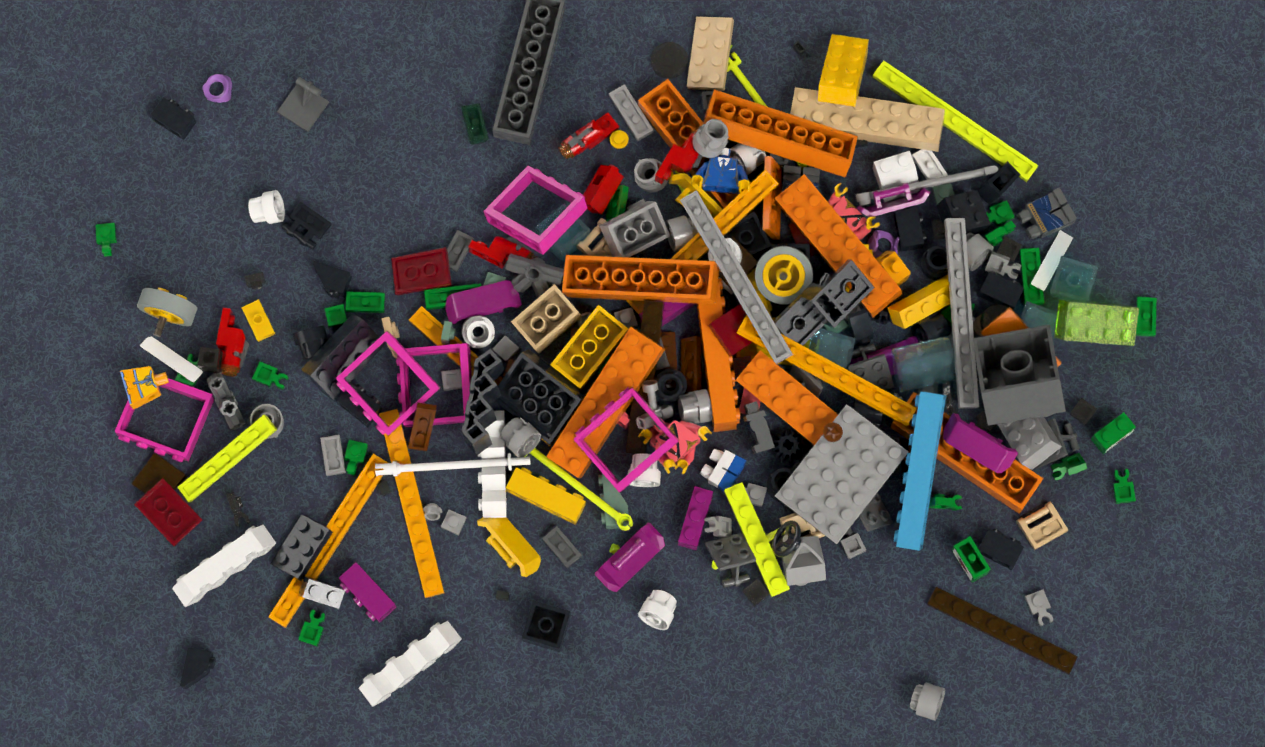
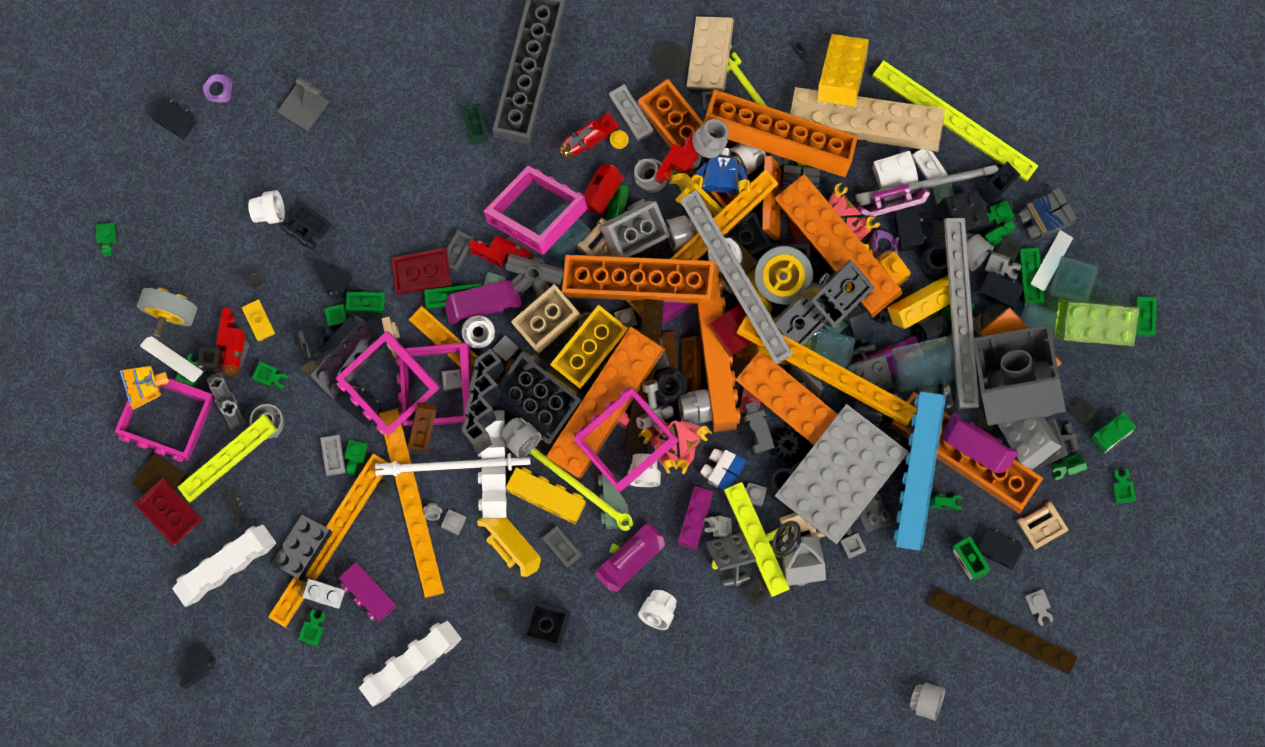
(448, 333): sand green plate -> none
(832, 432): reddish brown tile -> none

